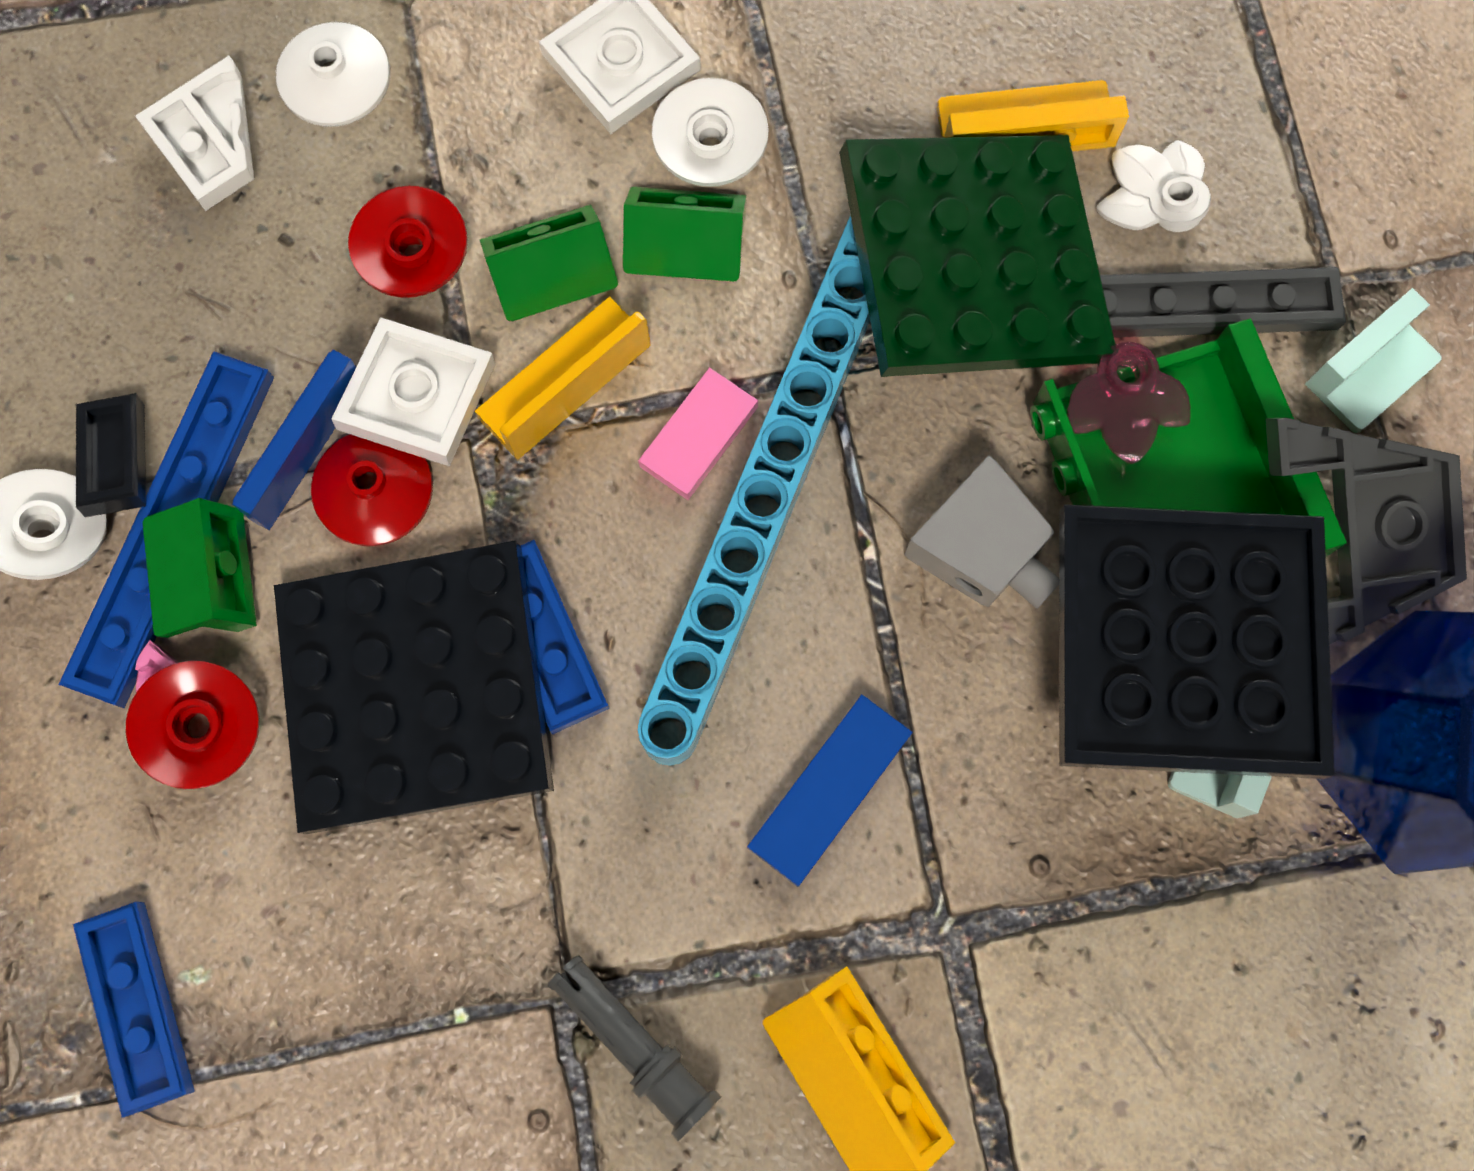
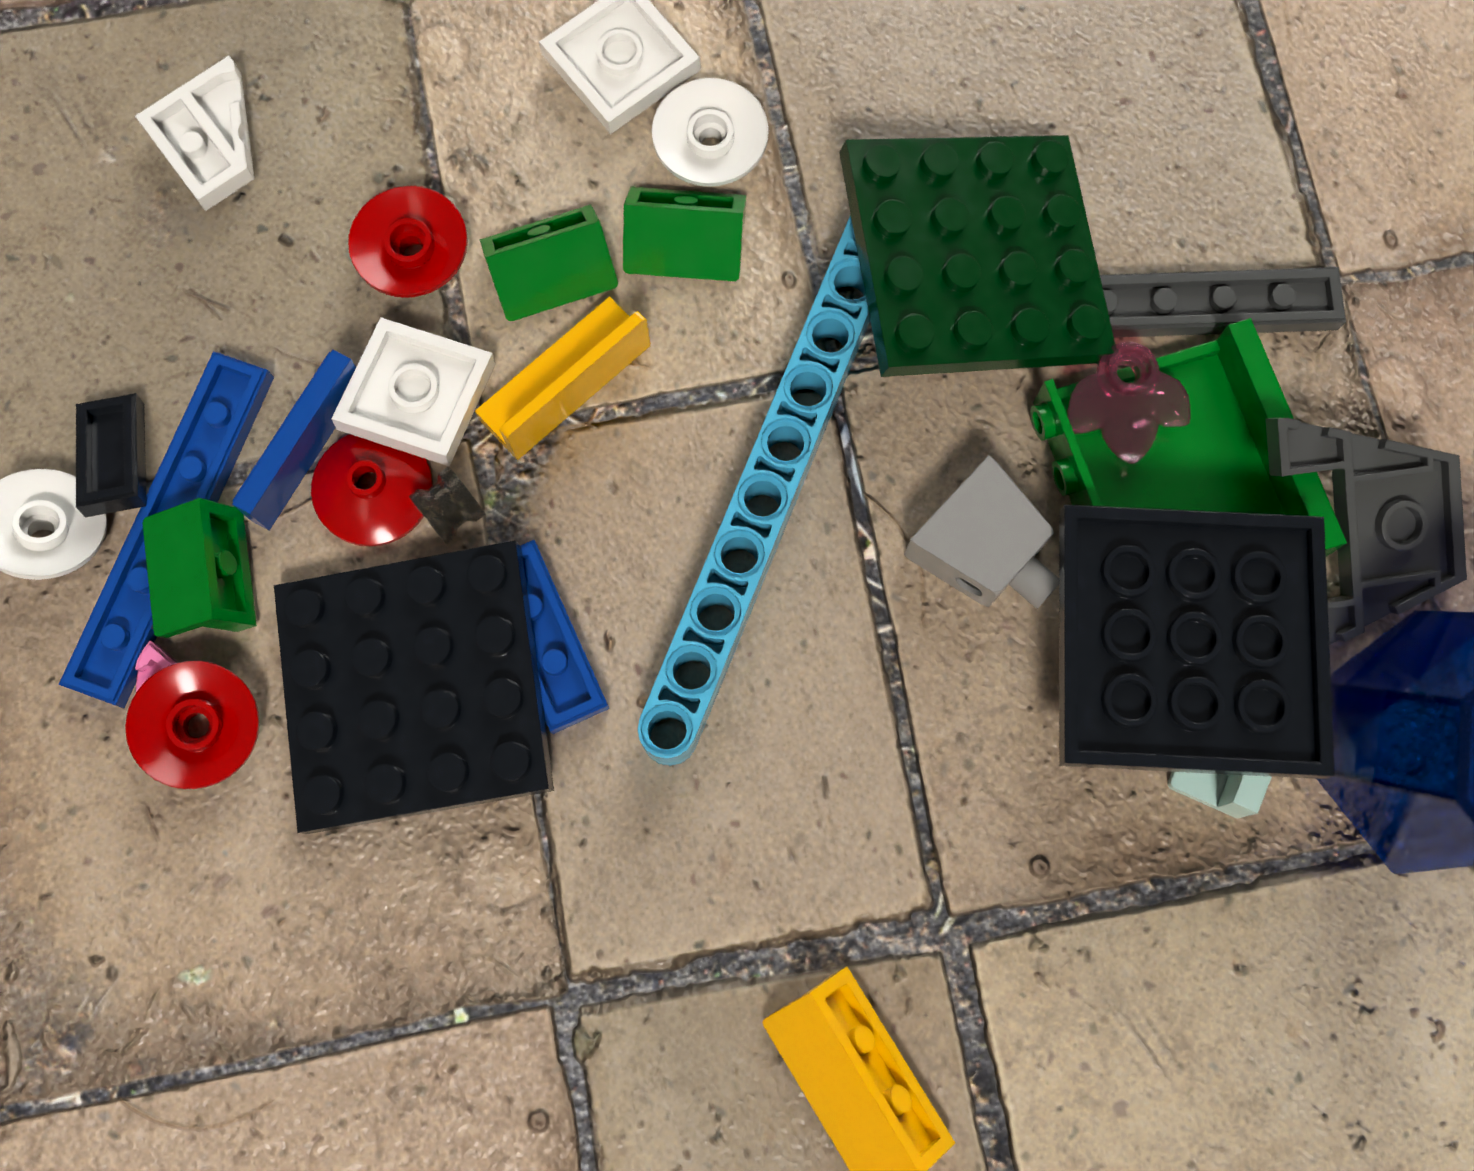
(133, 1009): blue tile -> none
(336, 92): white dish -> none
(447, 505): none -> clear smoke wheel
(655, 1069): dark grey pin -> none
(698, 433): bright pink tile -> none
(829, 790): blue tile -> none
(1070, 109): yellow panel -> none
(1152, 183): white plate -> none
(1376, 365): light aqua panel -> none

